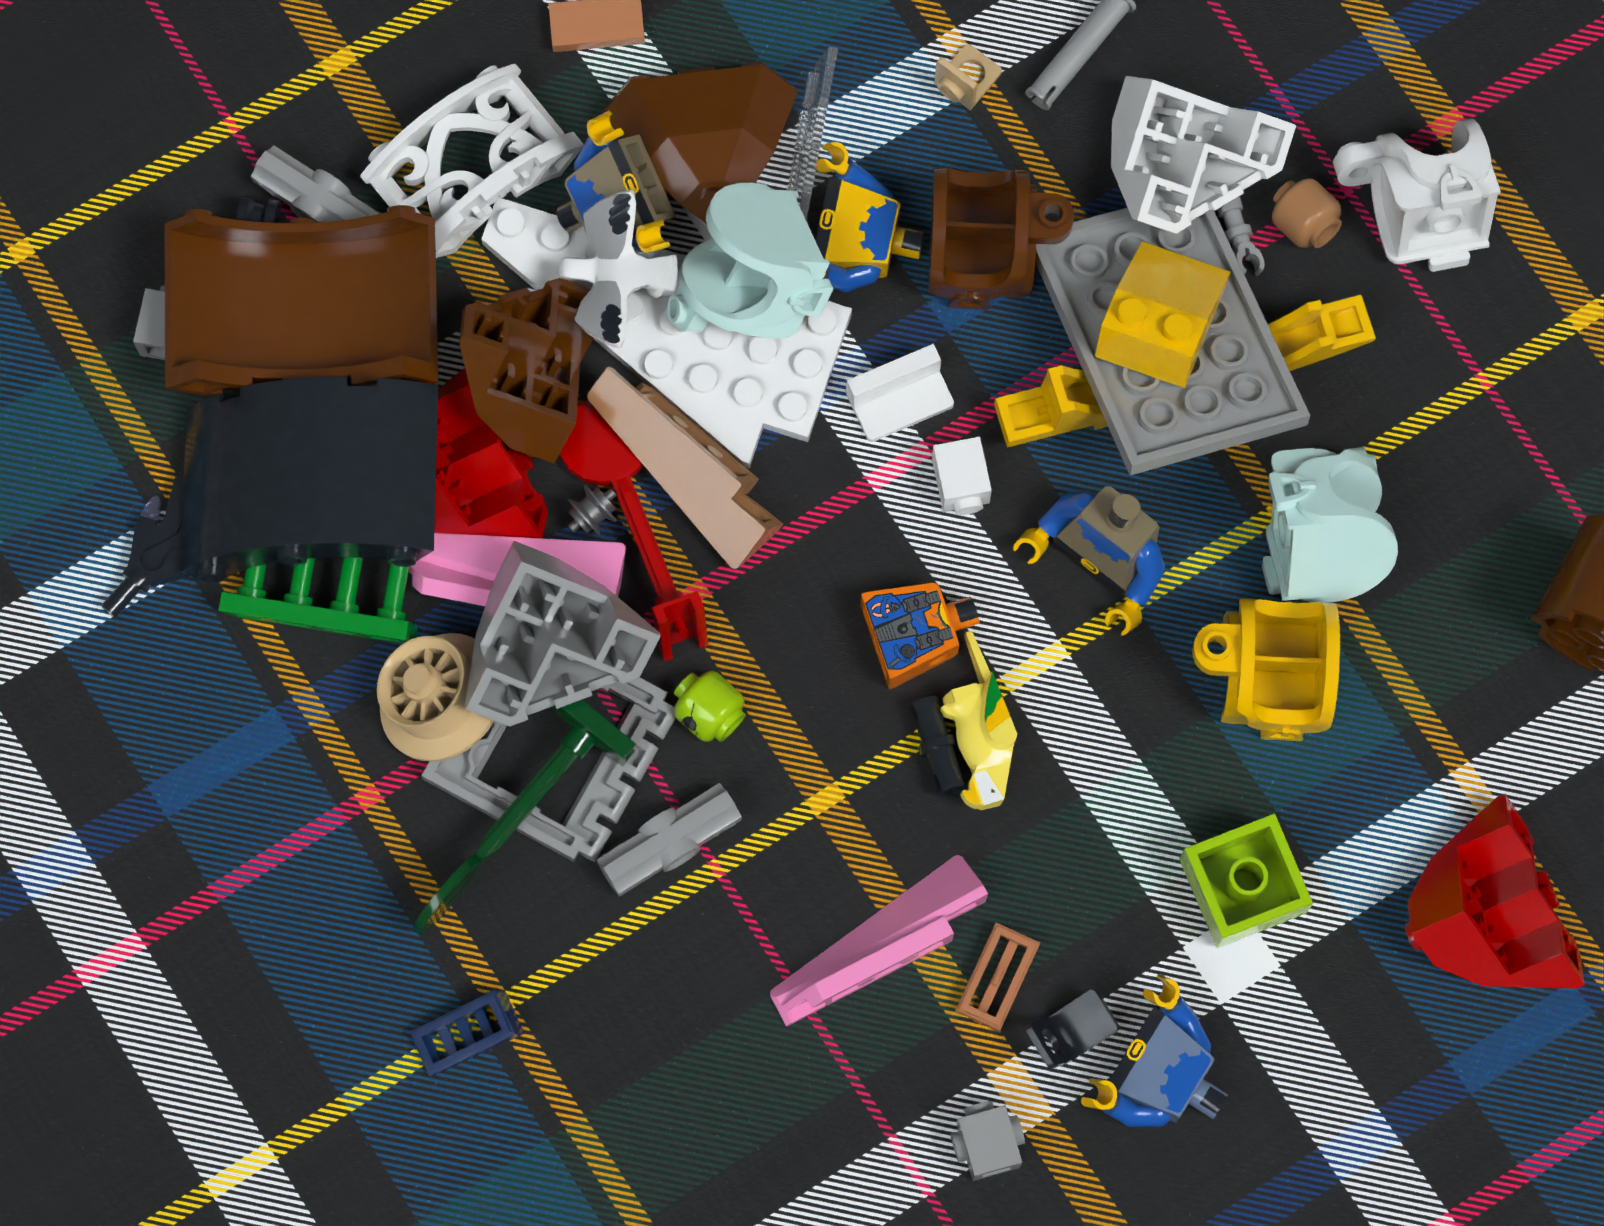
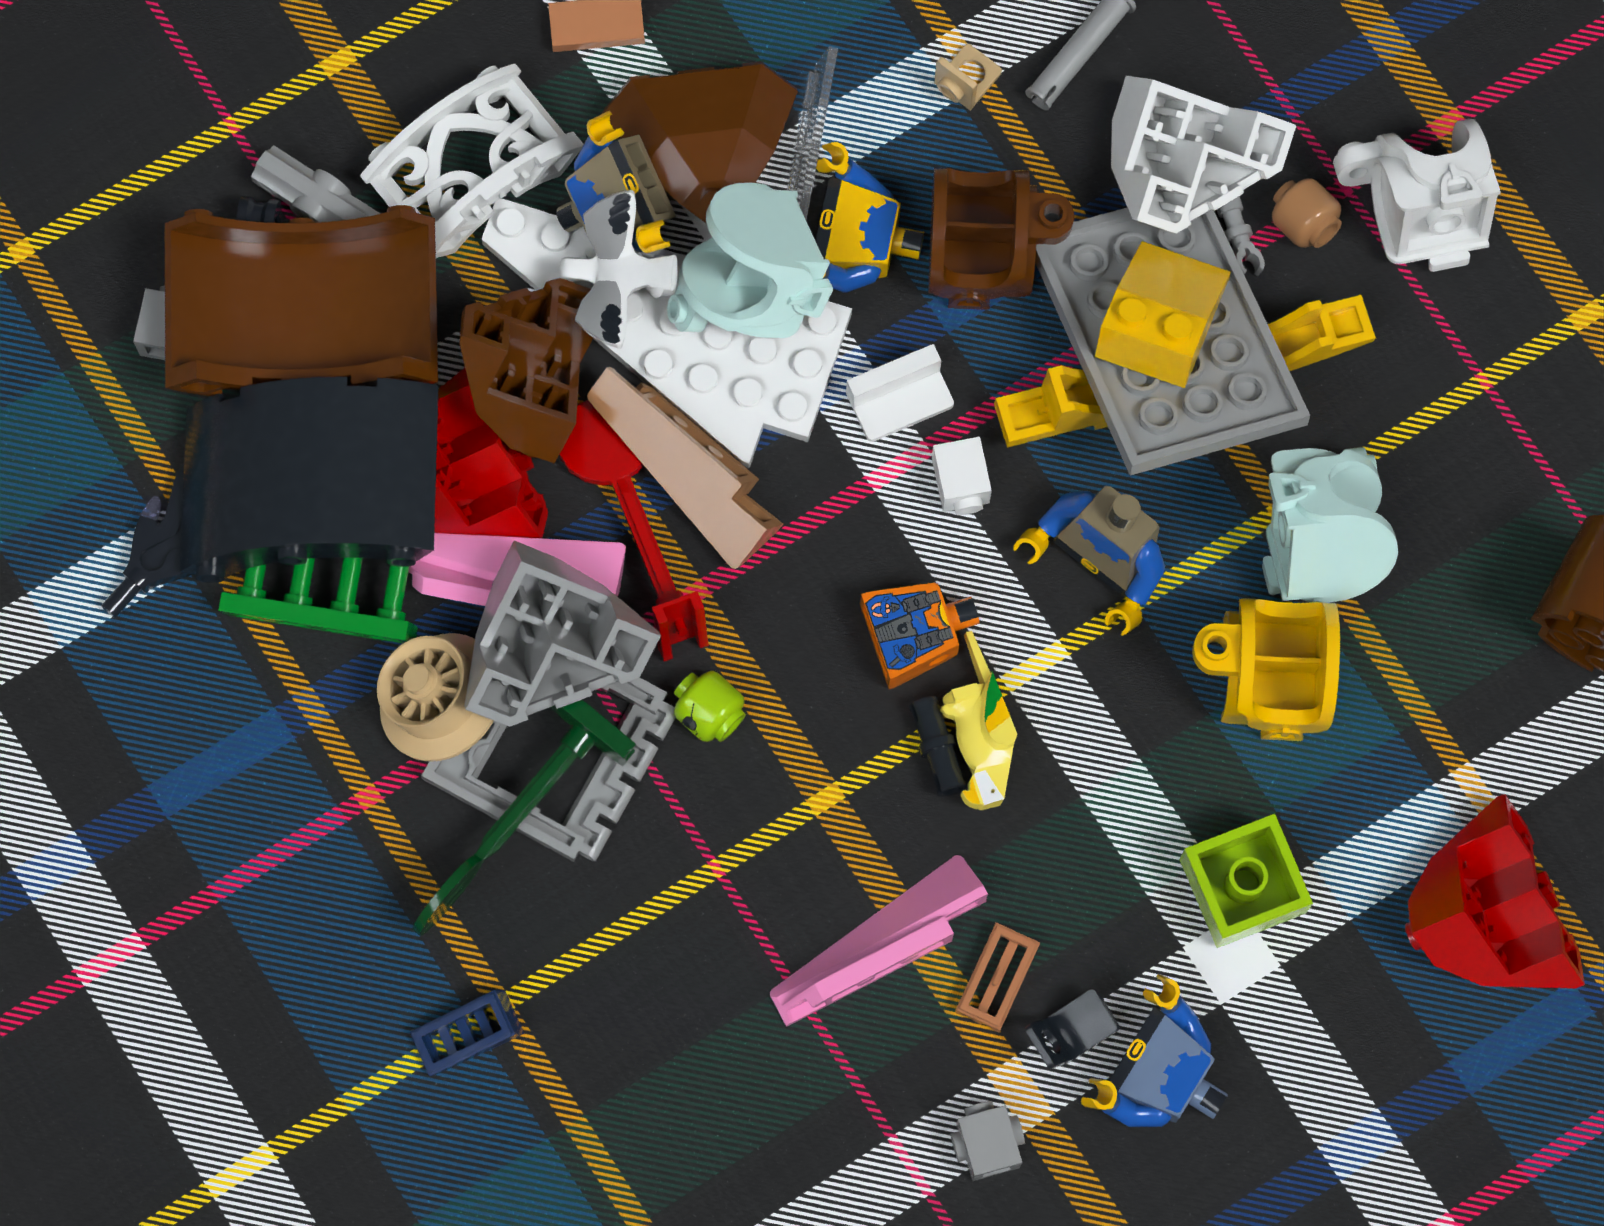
(592, 510): flat silver wheel -> none
(669, 839): light grey piece -> none

